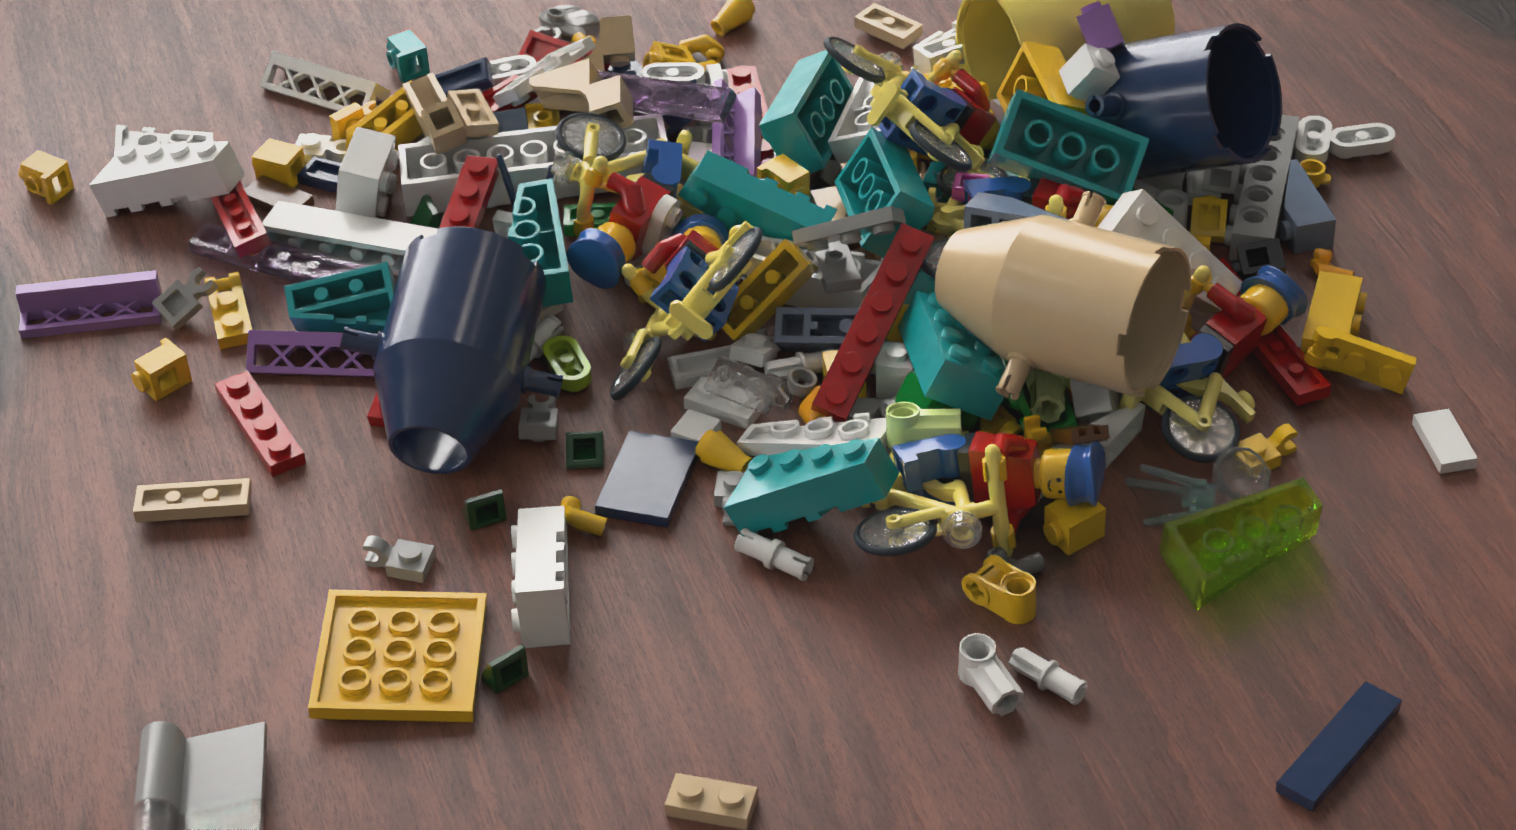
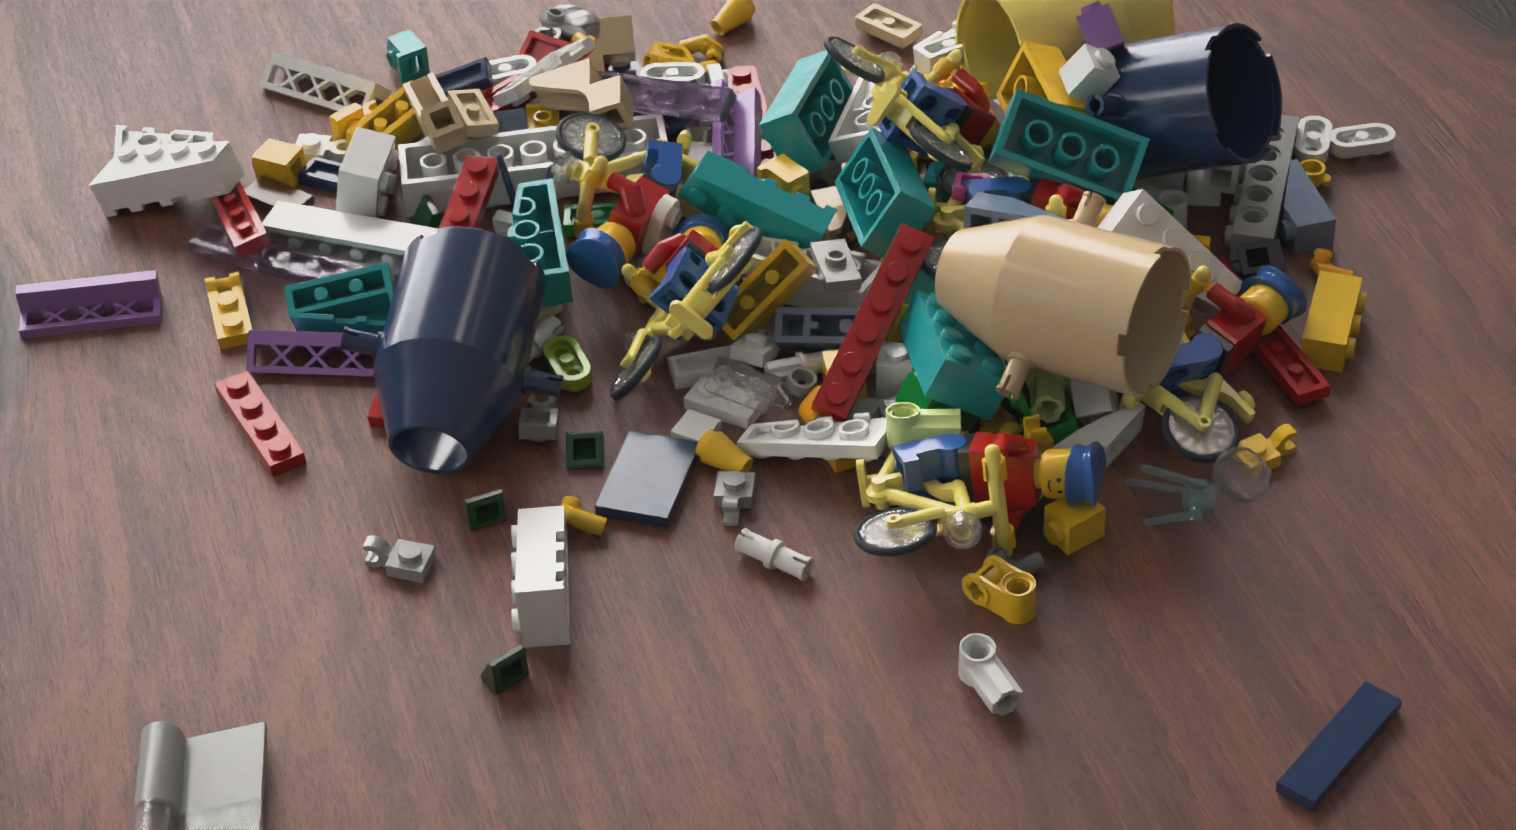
(46, 176): yellow brick -> none
(161, 370): yellow brick -> none
(181, 301): light grey plate -> none
(192, 500): tan plate -> none
(399, 656): yellow plate -> none
(711, 801): tan plate -> none
(810, 484): teal wedge -> none
(849, 229): light grey plate -> none
(1048, 675): white axle -> none
(1080, 434): reddish brown tile -> none
(1209, 217): yellow bracket -> none
(1238, 538): clear neon green wedge -> none
(1360, 359): yellow plate -> none
(1444, 441): white tile -> none

